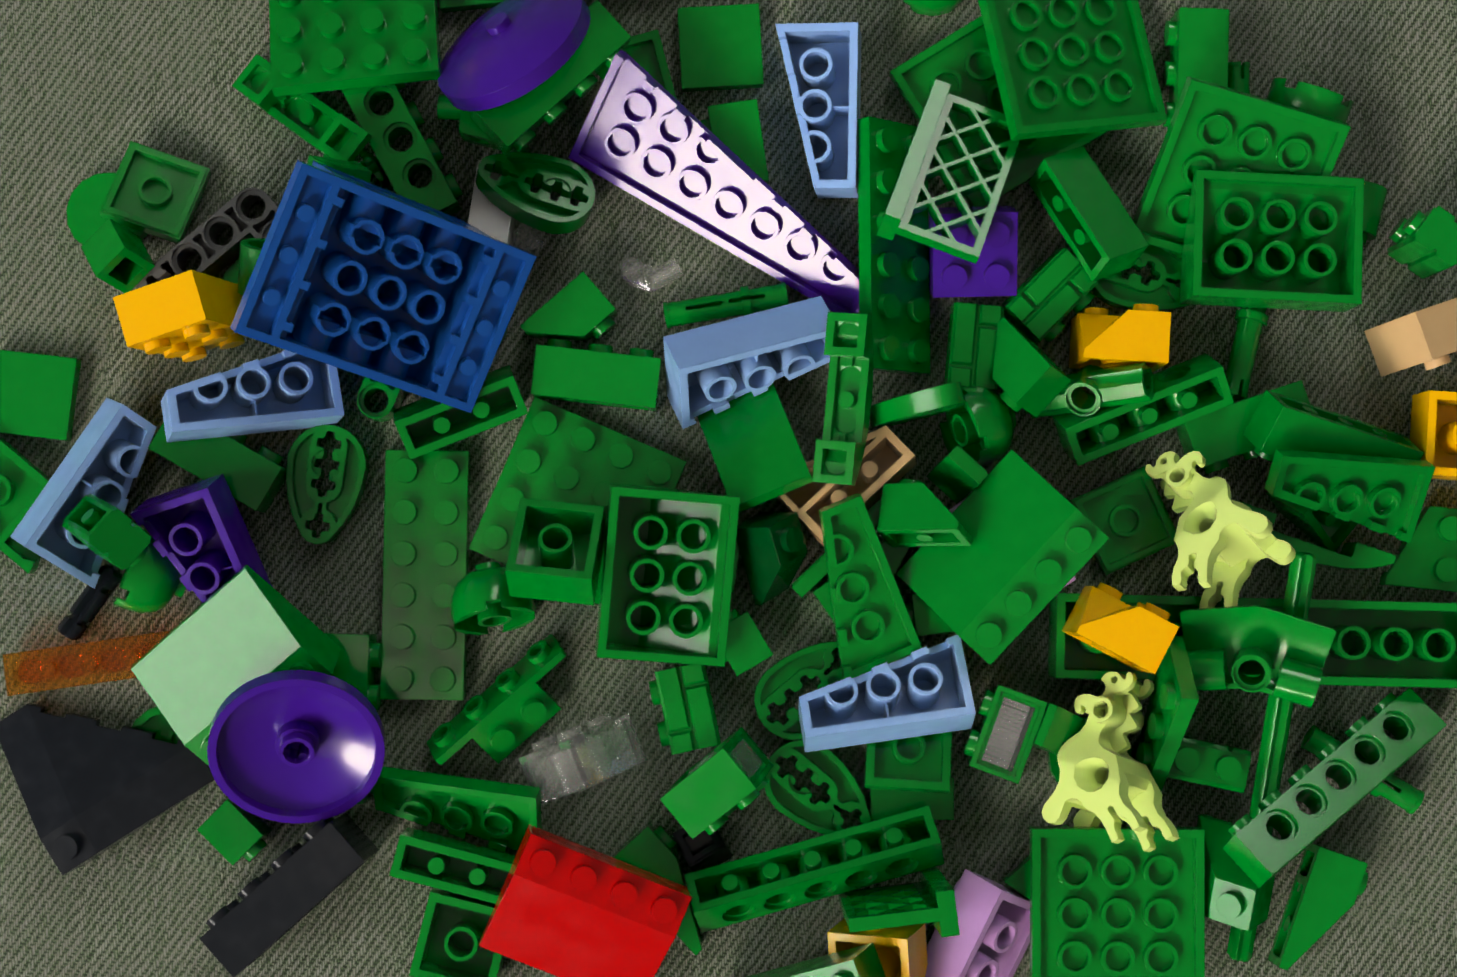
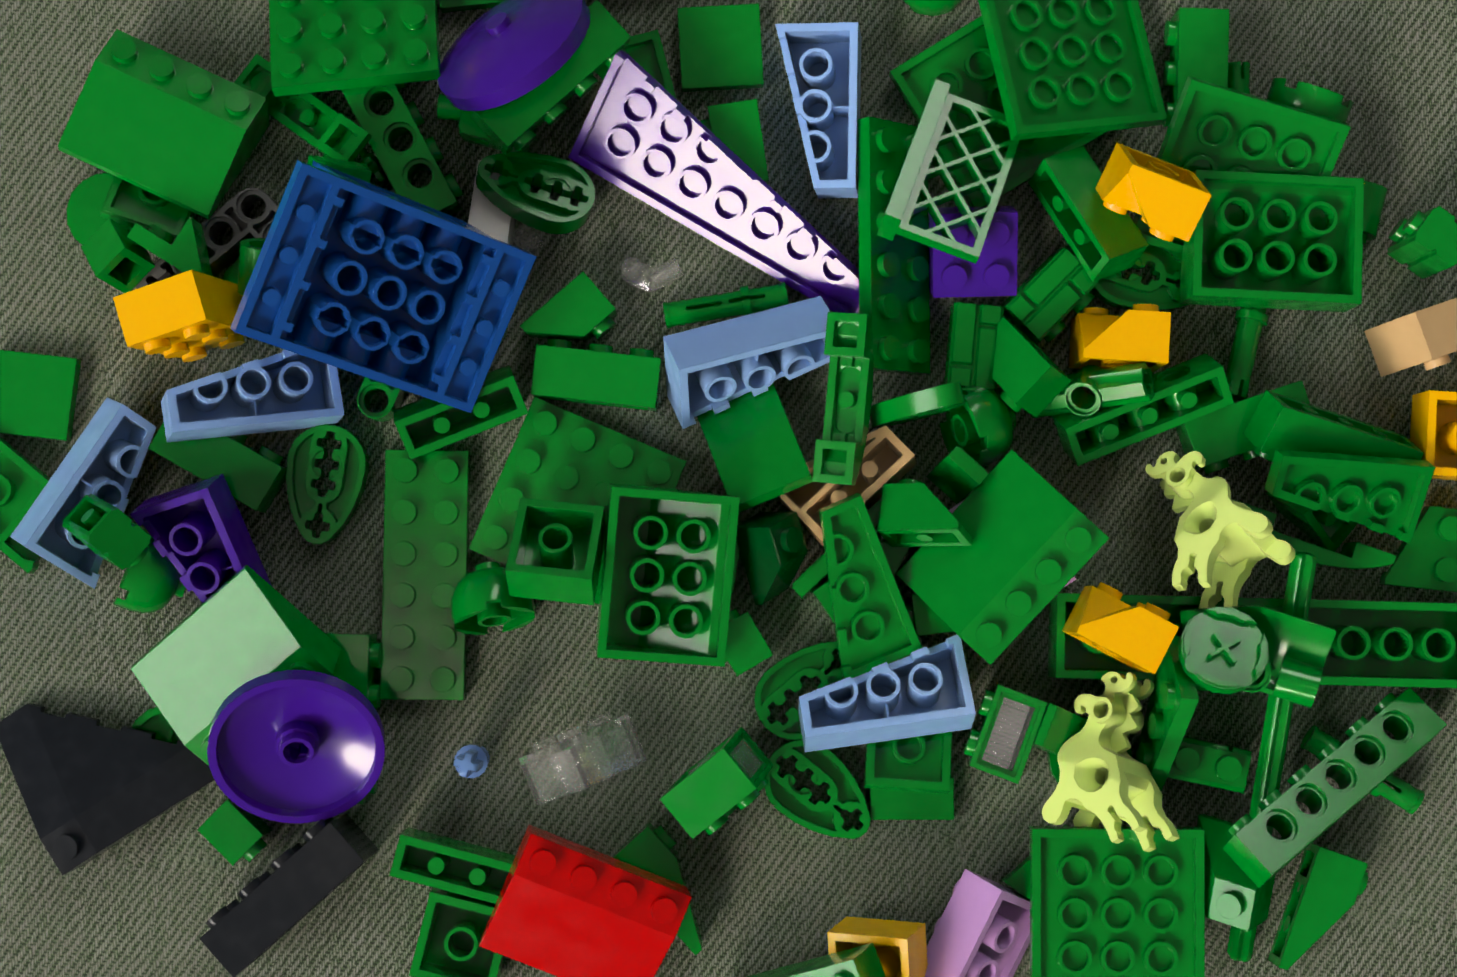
(76, 664): clear orange plate -> none
(89, 603): black axle -> none
(164, 124): none -> green slope
(186, 251): none -> green slope
(461, 804): green wing -> none
(471, 761): none -> medium blue axle
(506, 710): green bracket -> none
(686, 708): green brick -> none
(703, 850): black slope -> none
(814, 869): green brick -> none
(903, 905): green fence -> none
(1131, 517): green tile -> none
(1159, 191): none -> yellow slope
(1223, 650): none -> green tile

